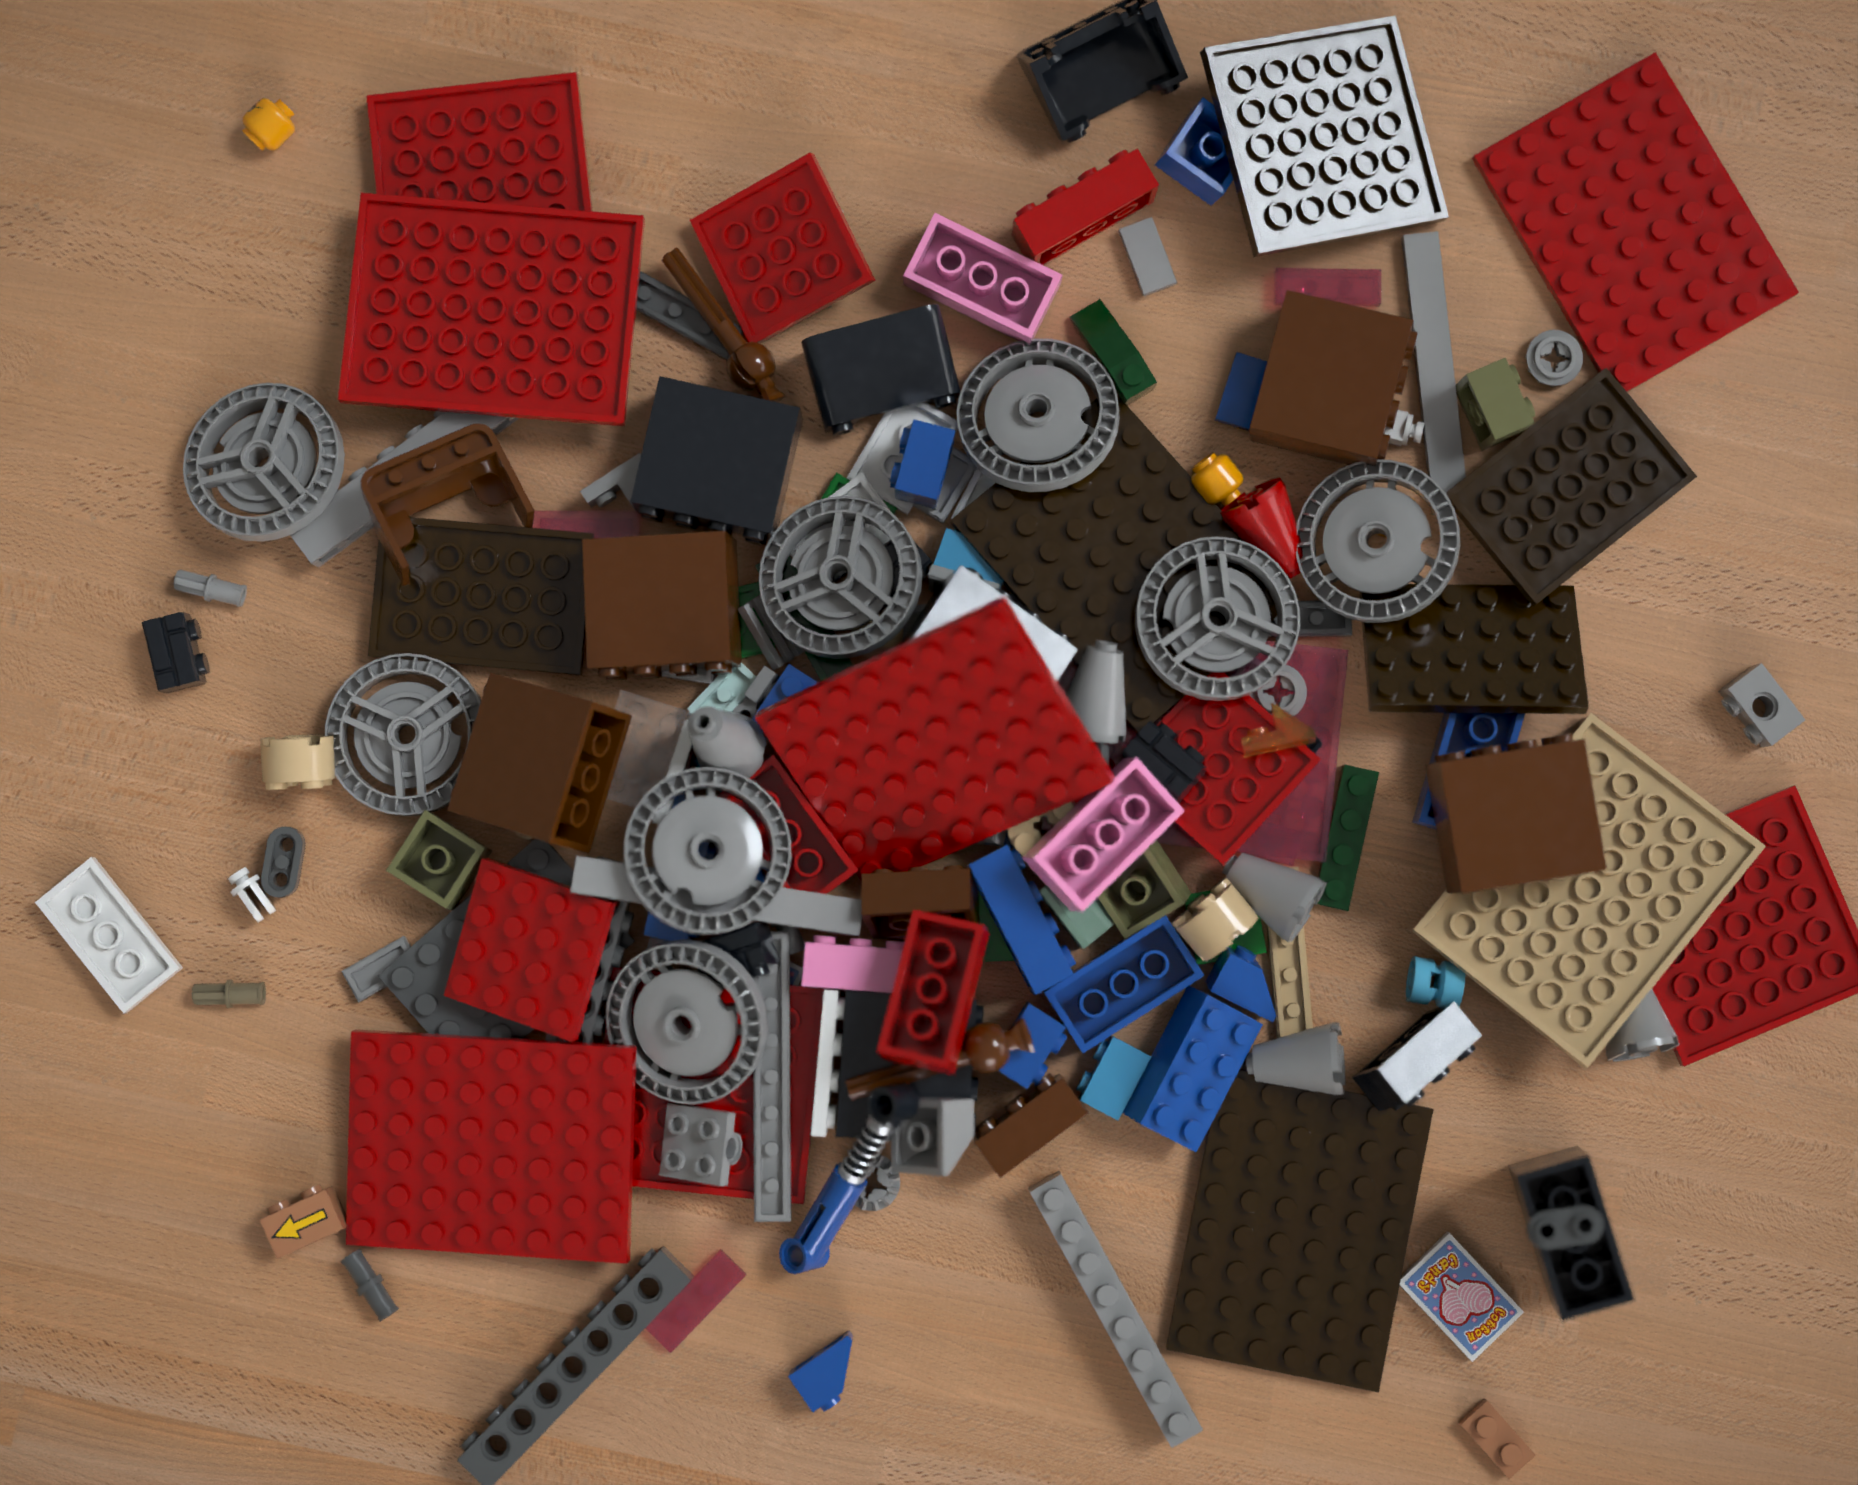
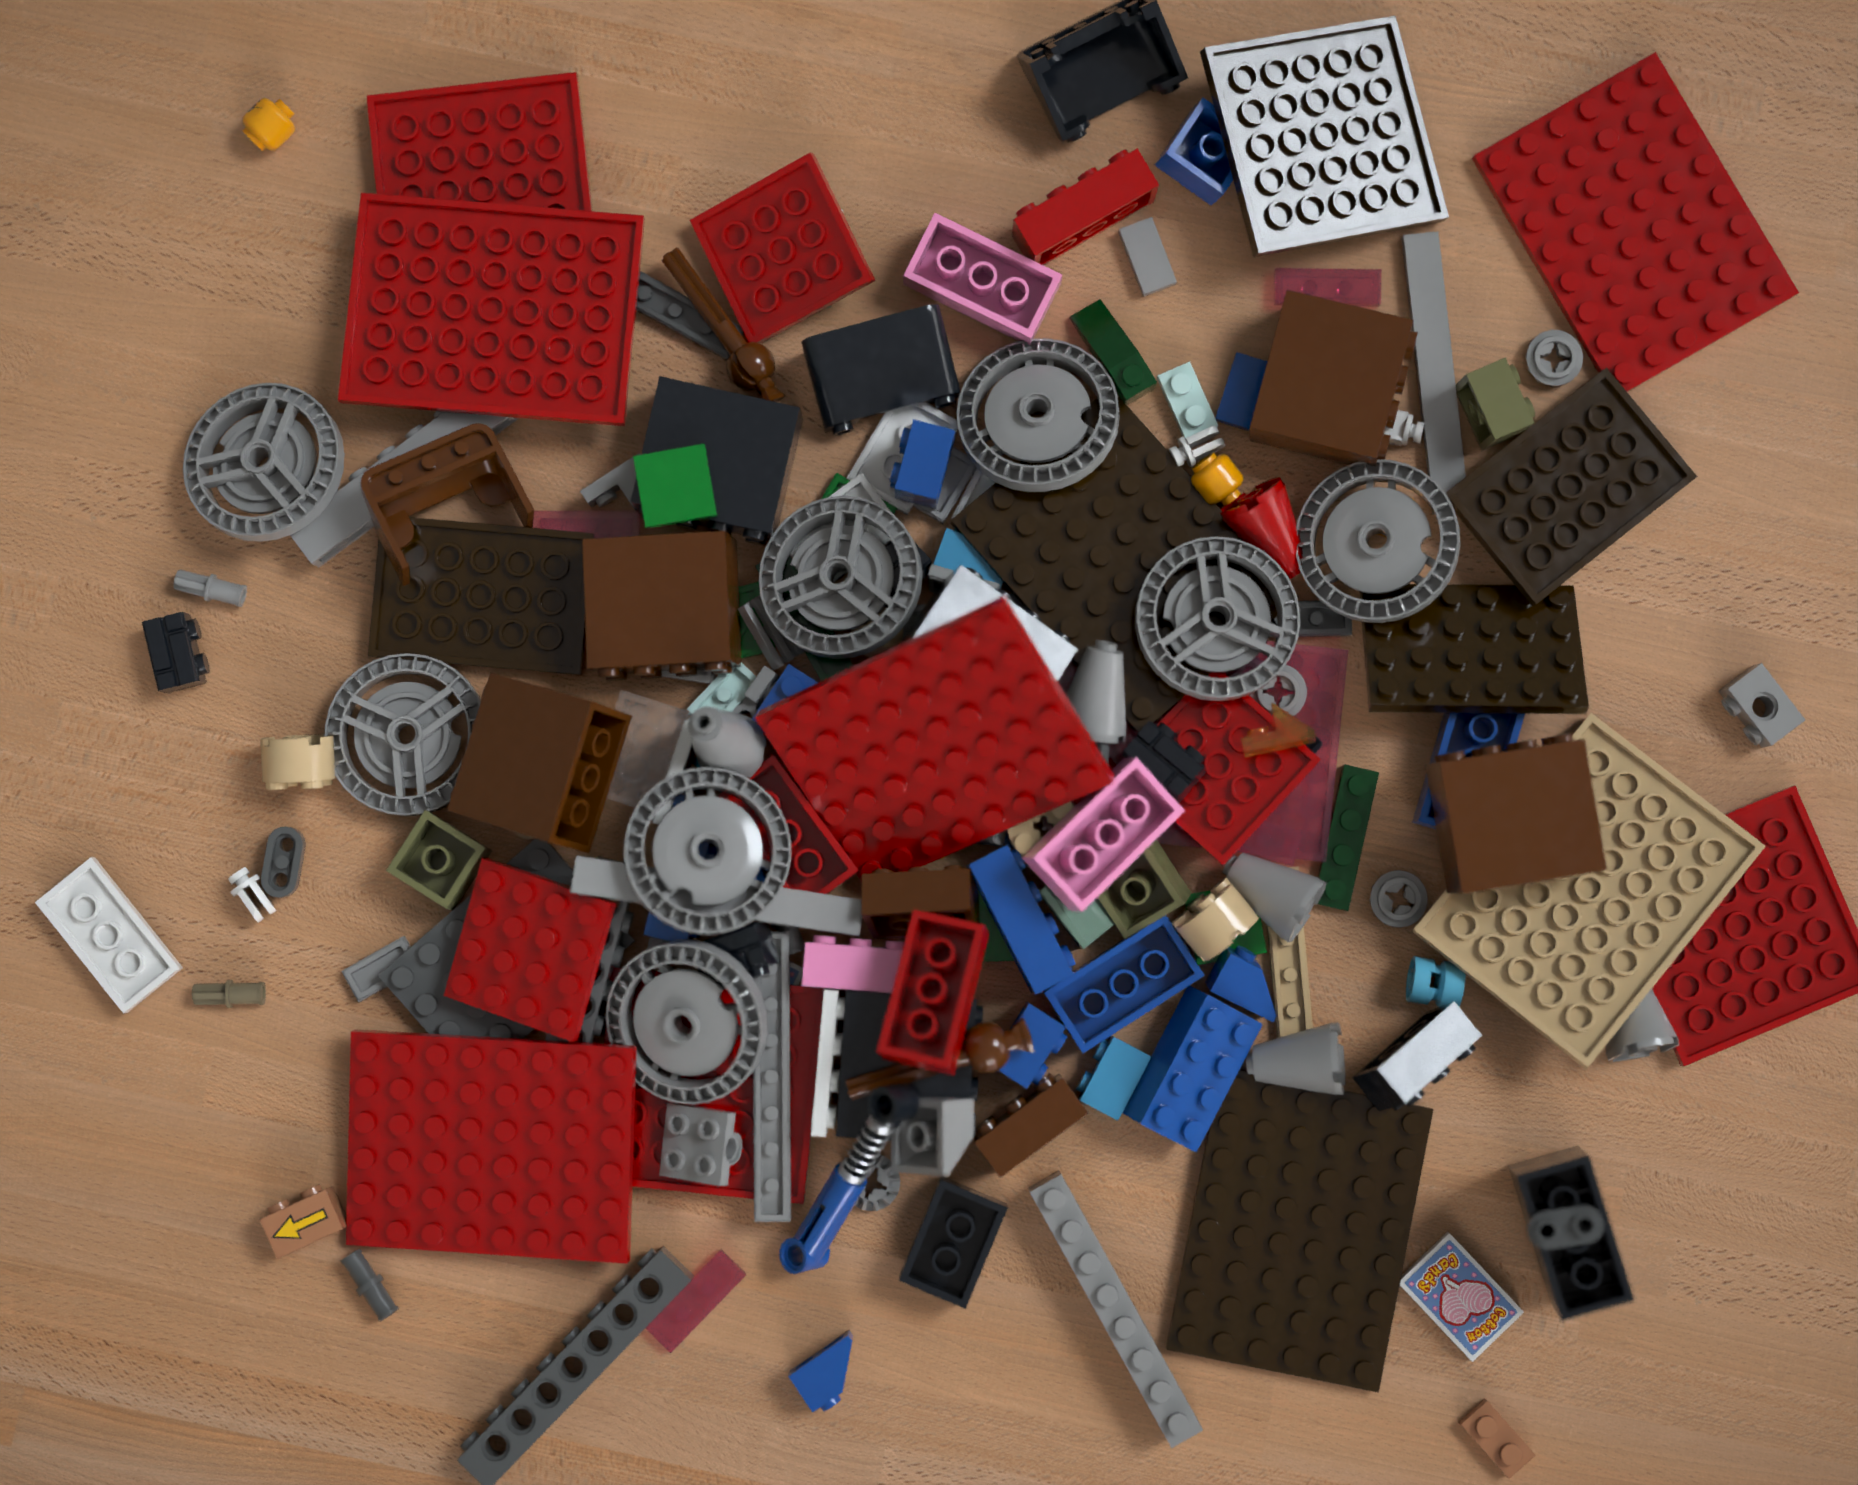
(675, 486): none -> green tile
(953, 1242): none -> black brick
(1186, 400): none -> light aqua plate
(1191, 456): none -> white arm
(1413, 892): none -> light grey gear

